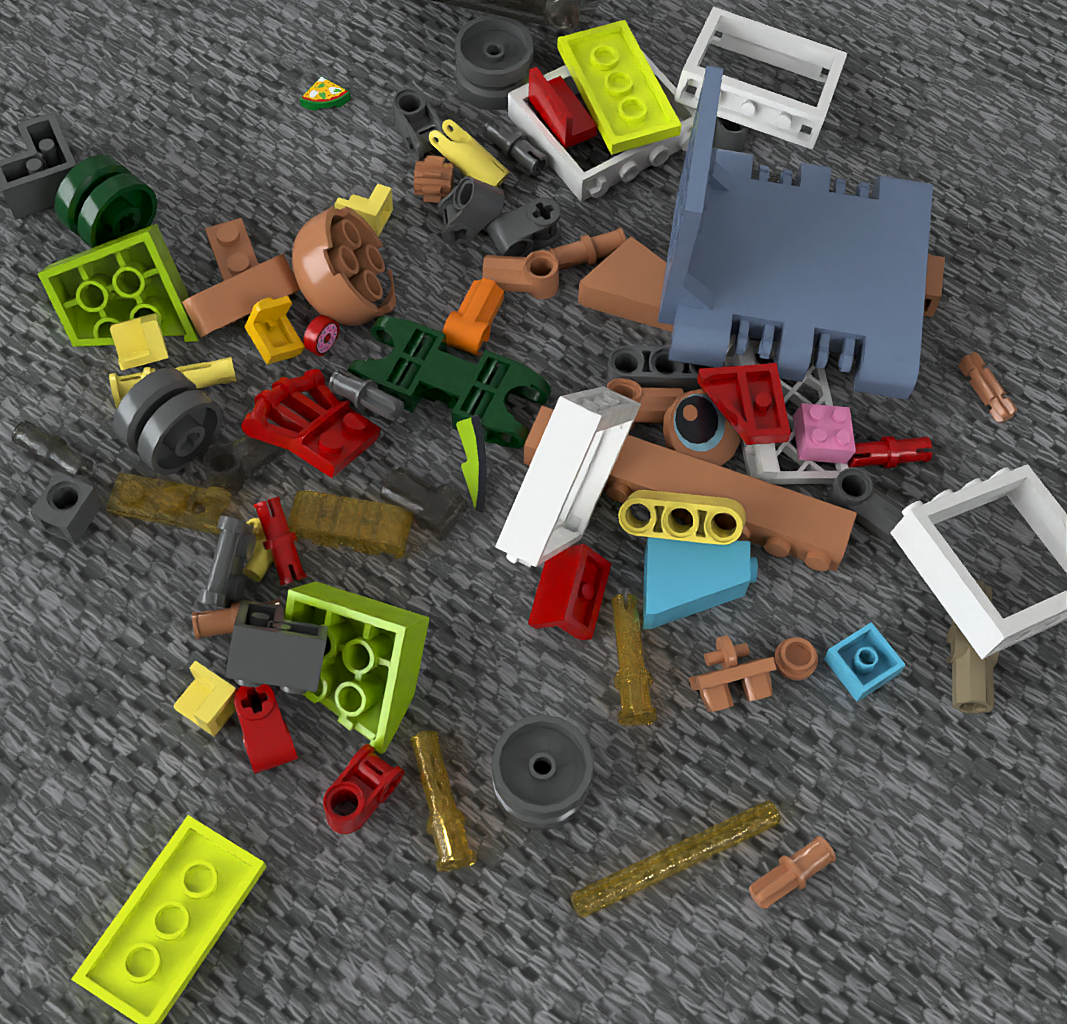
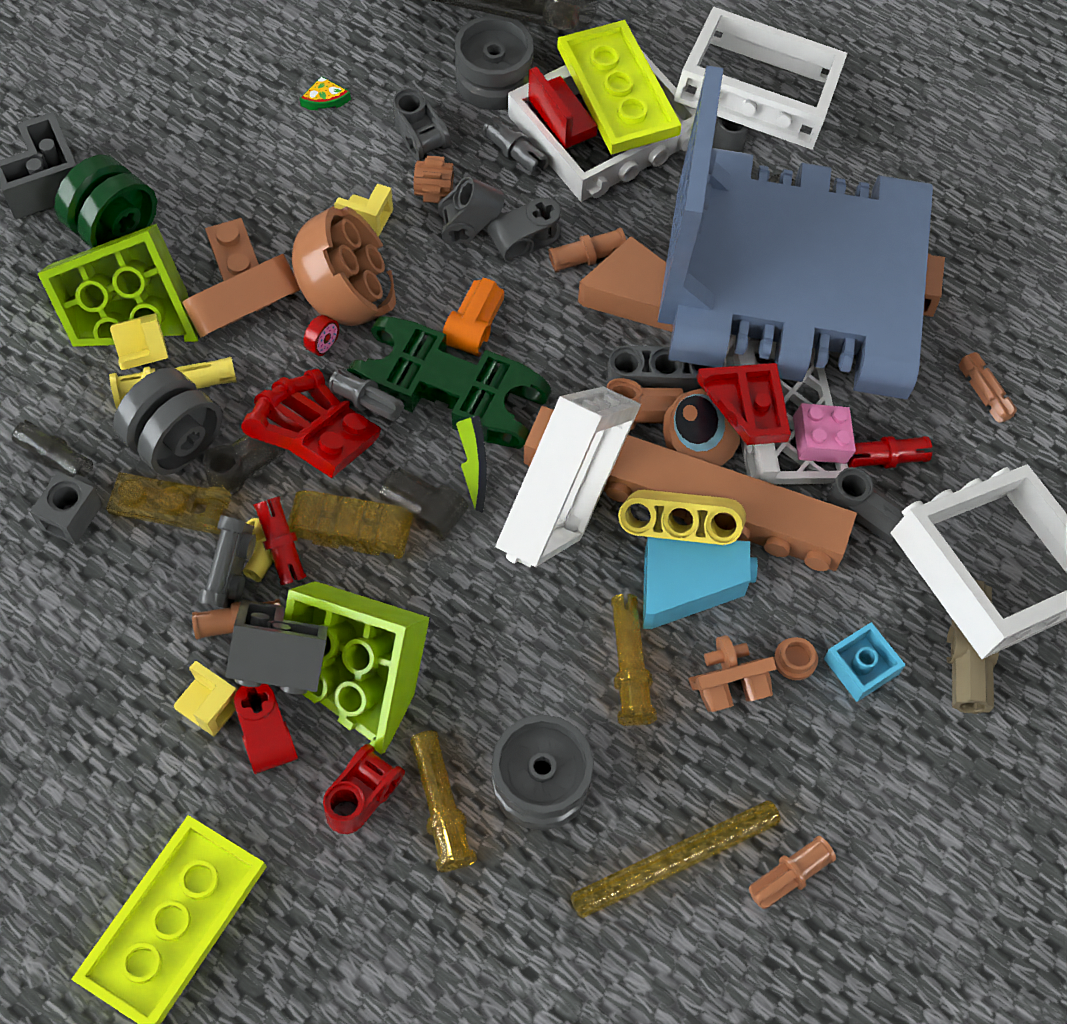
(273, 331): yellow bracket -> none
(468, 154): light yellow piece -> none
(524, 273): nougat piece -> none
(571, 592): red panel -> none

